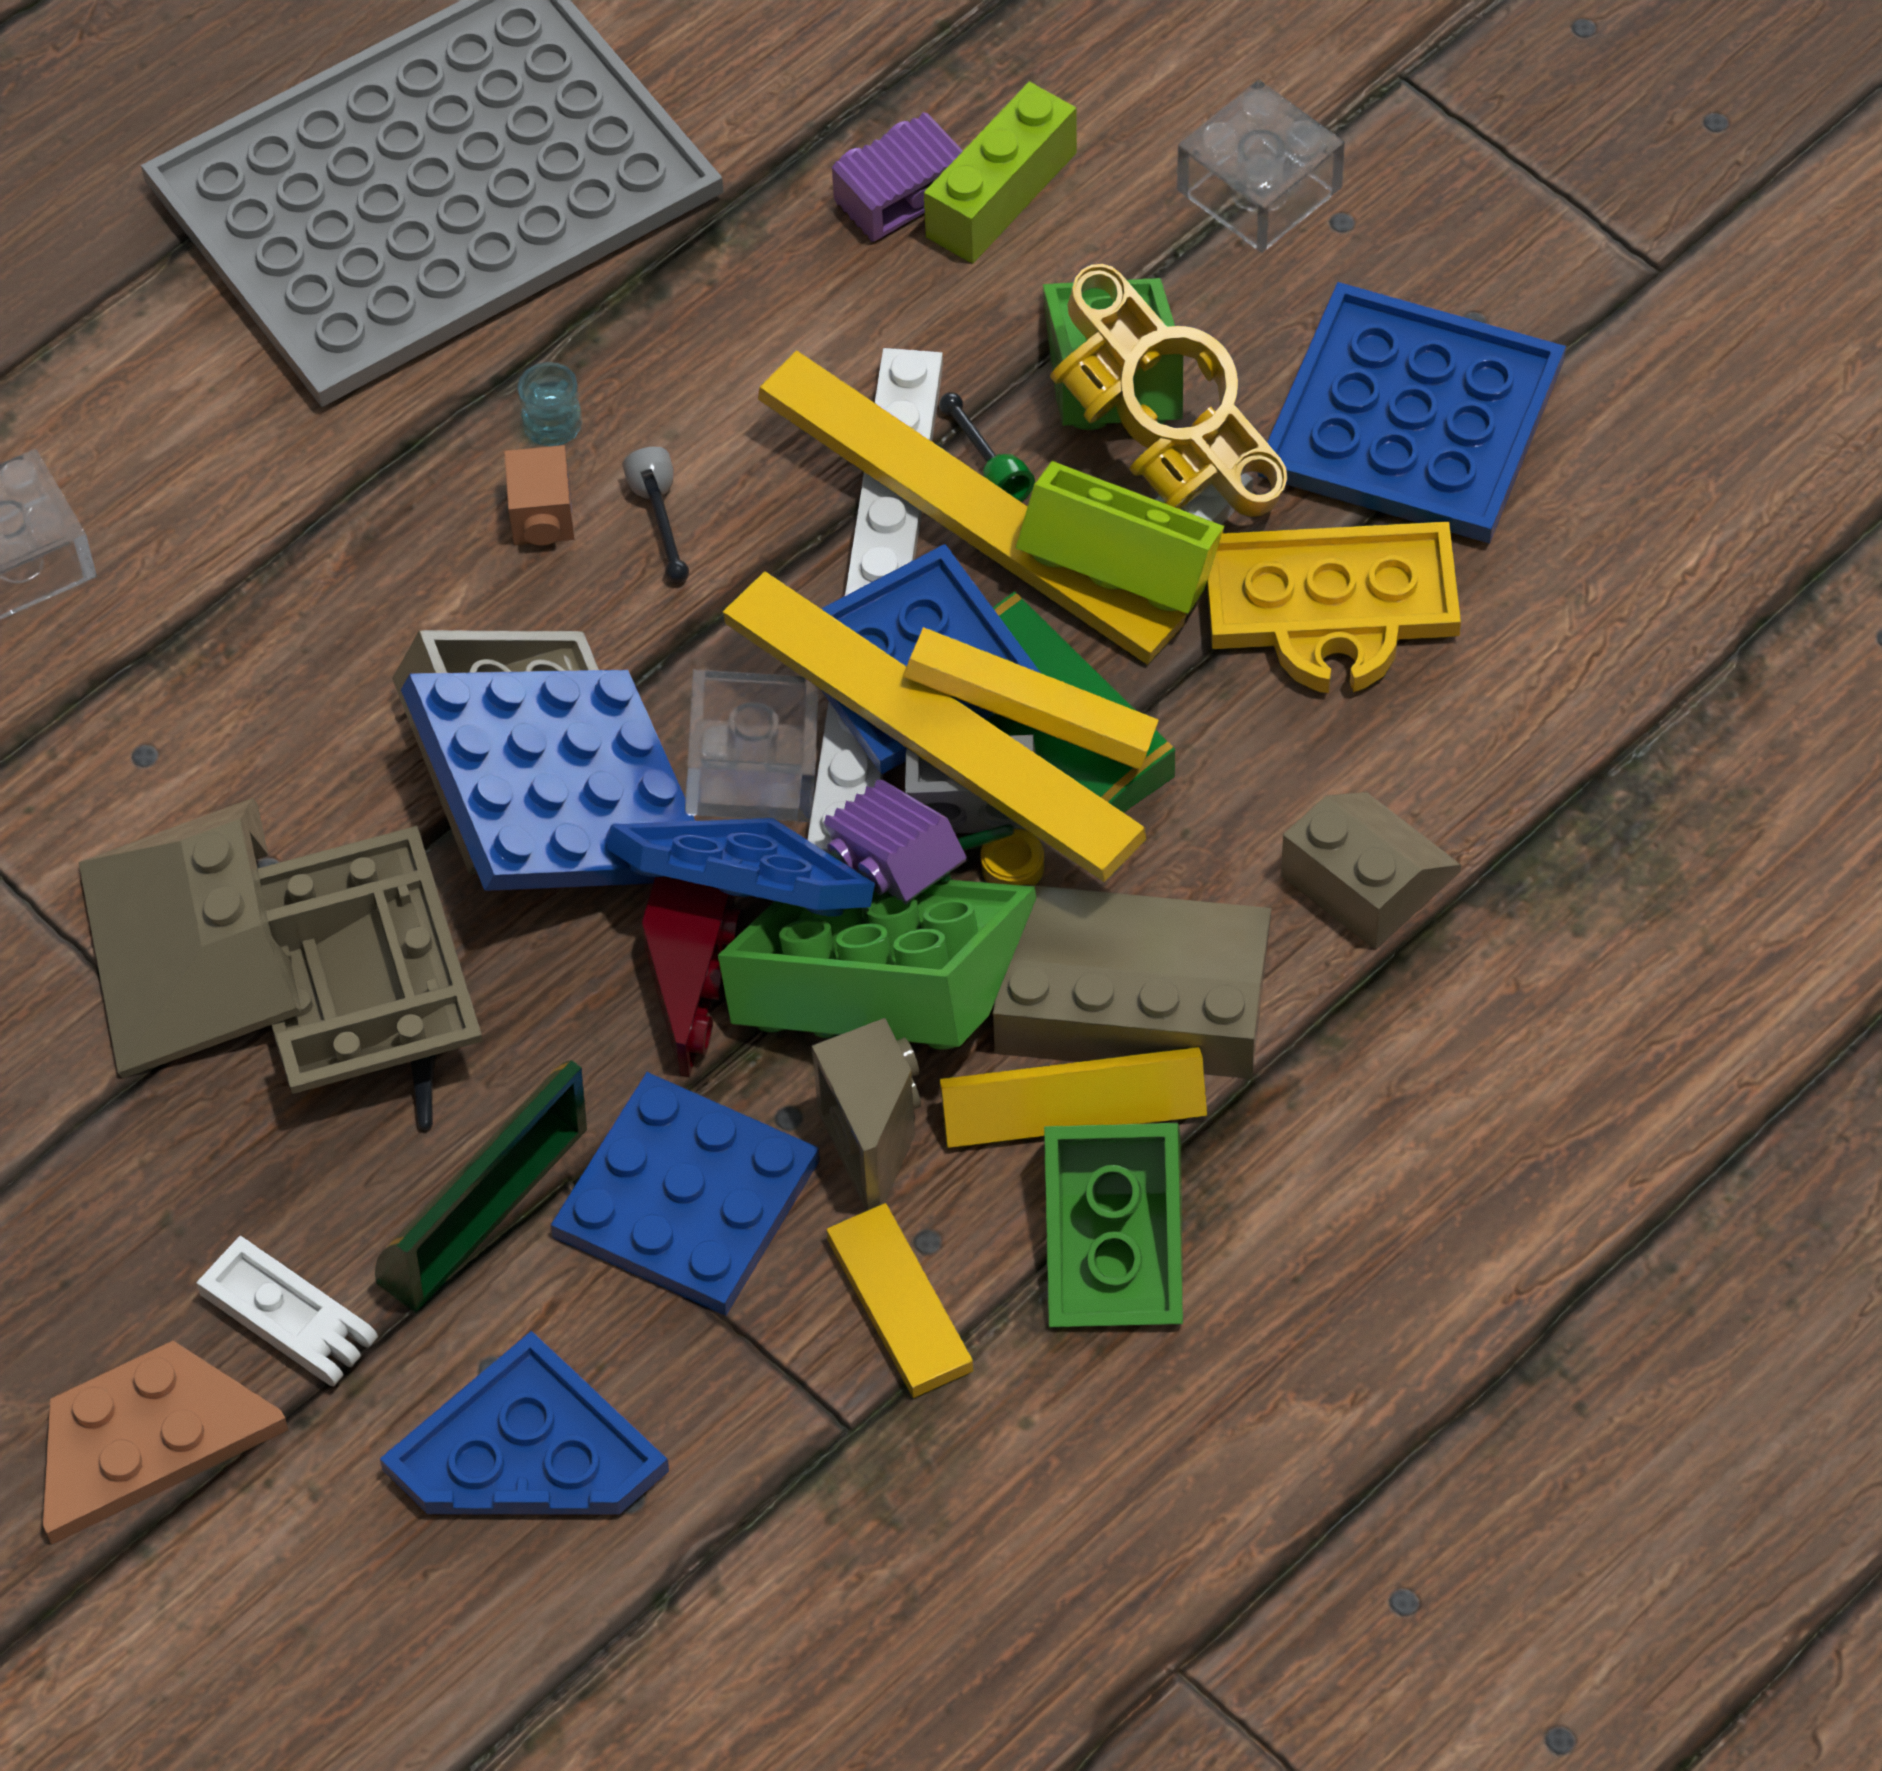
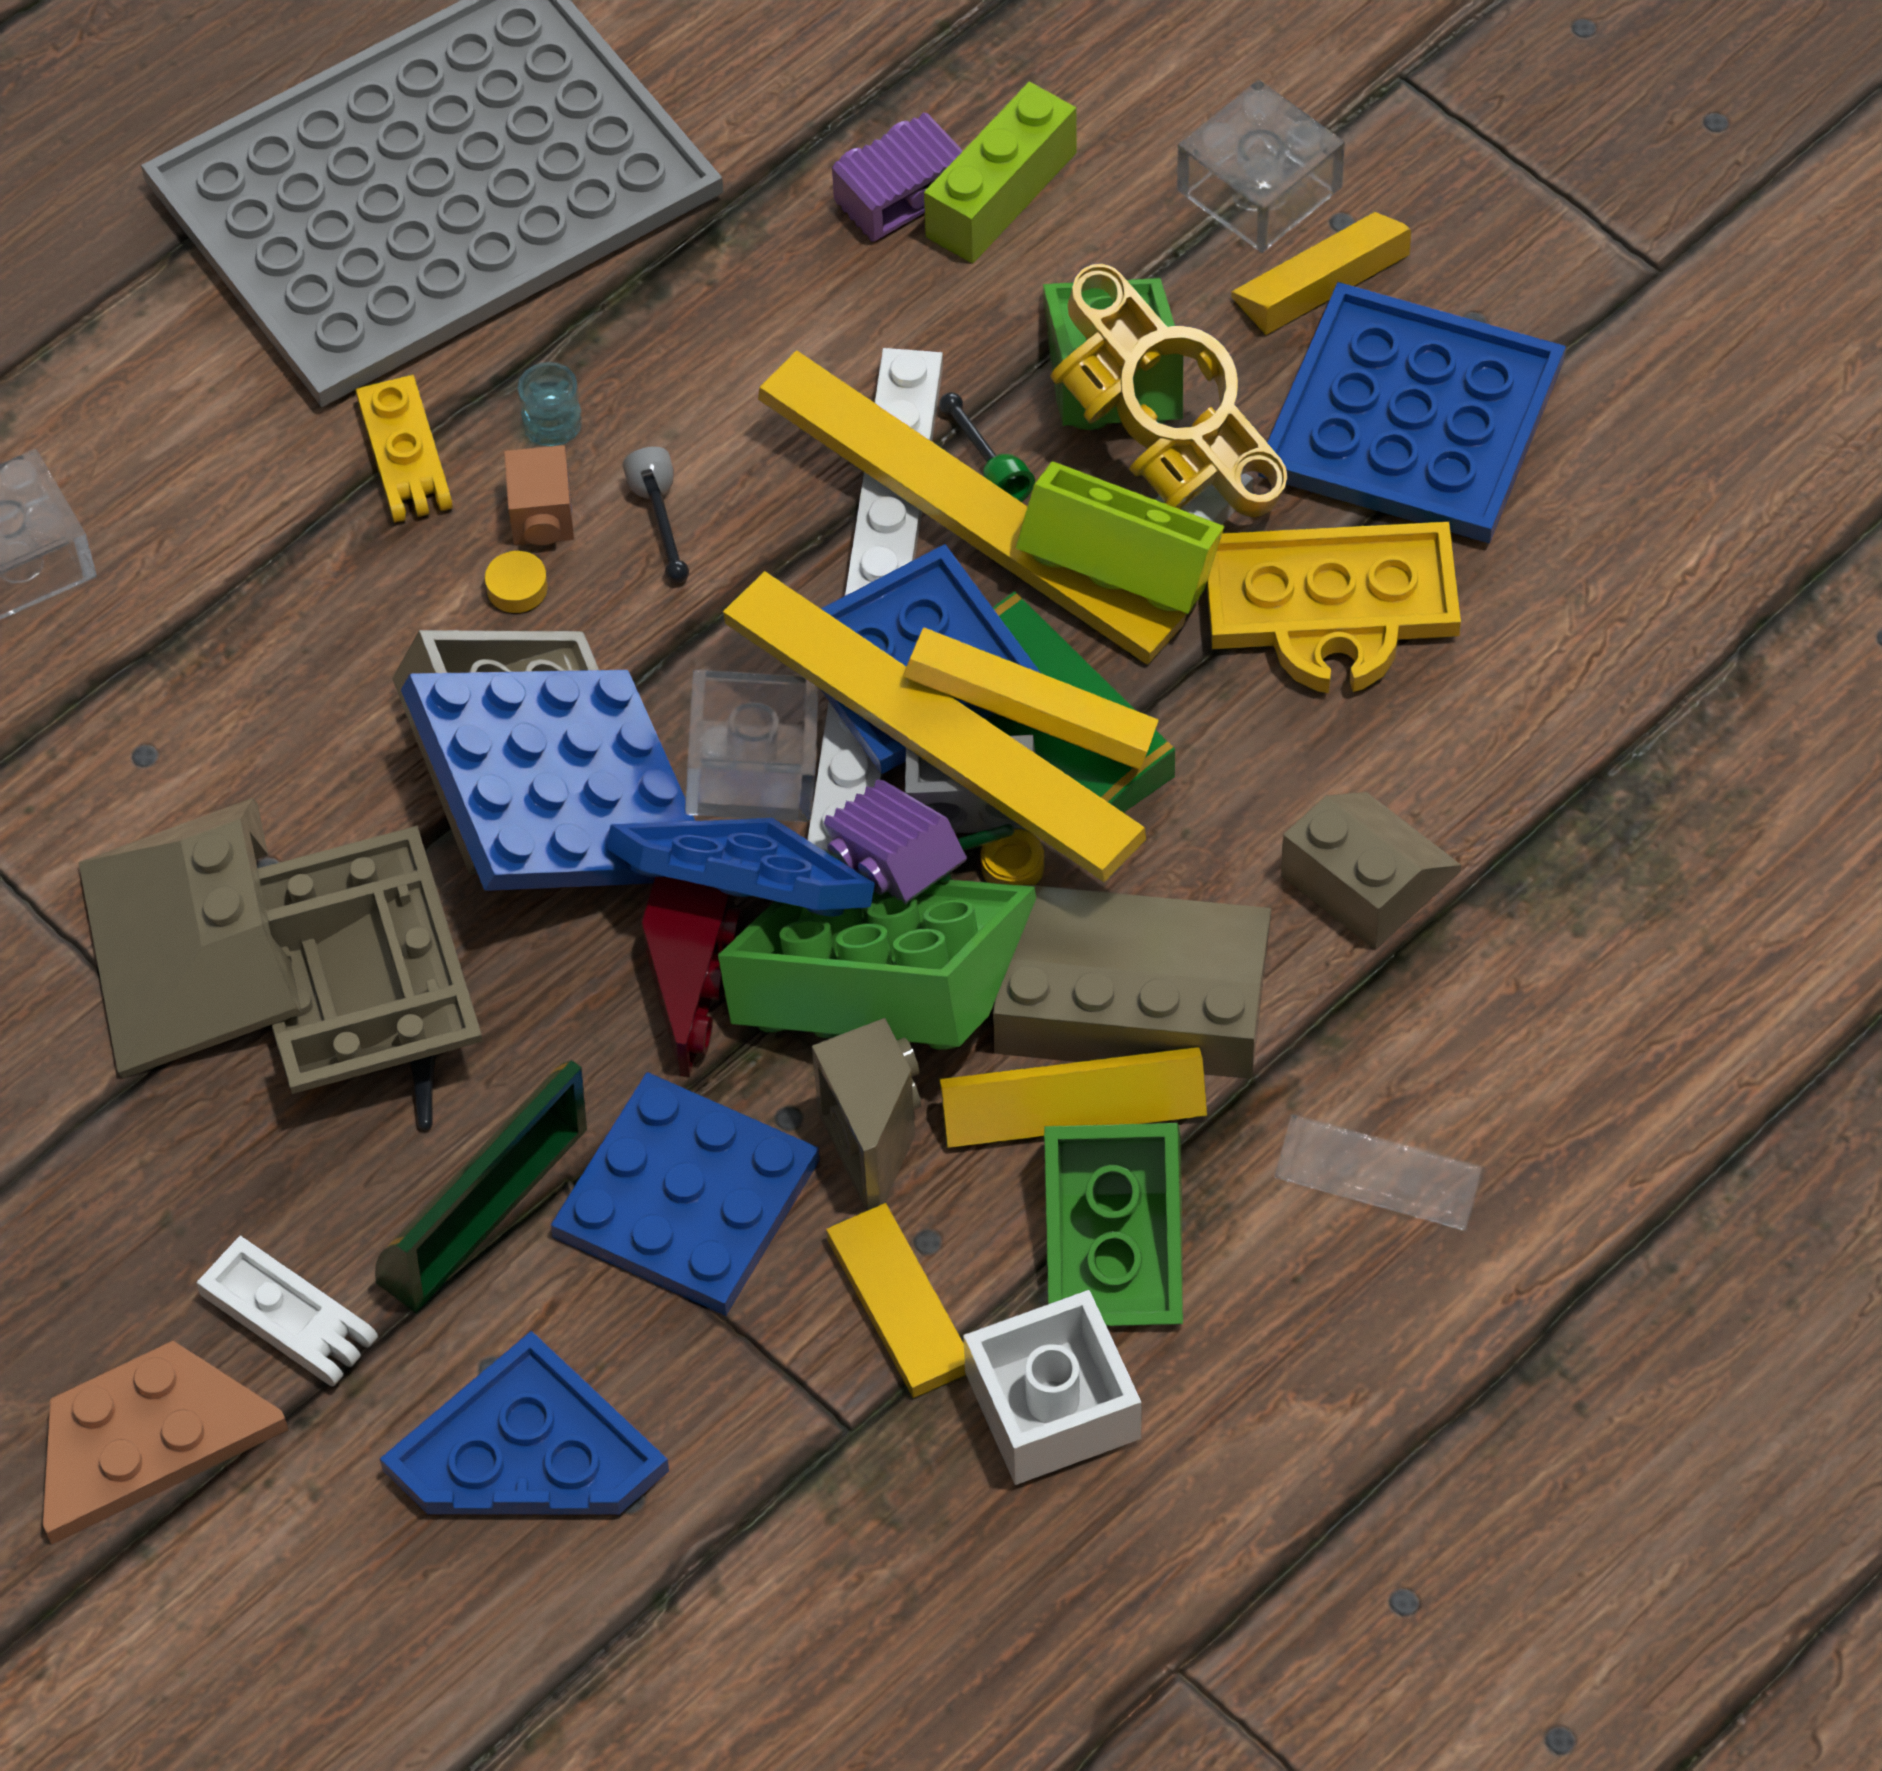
(403, 446): none -> yellow hinge
(516, 581): none -> yellow tile
(1052, 1387): none -> white brick
(1313, 274): none -> yellow slope
(1379, 1171): none -> clear slope

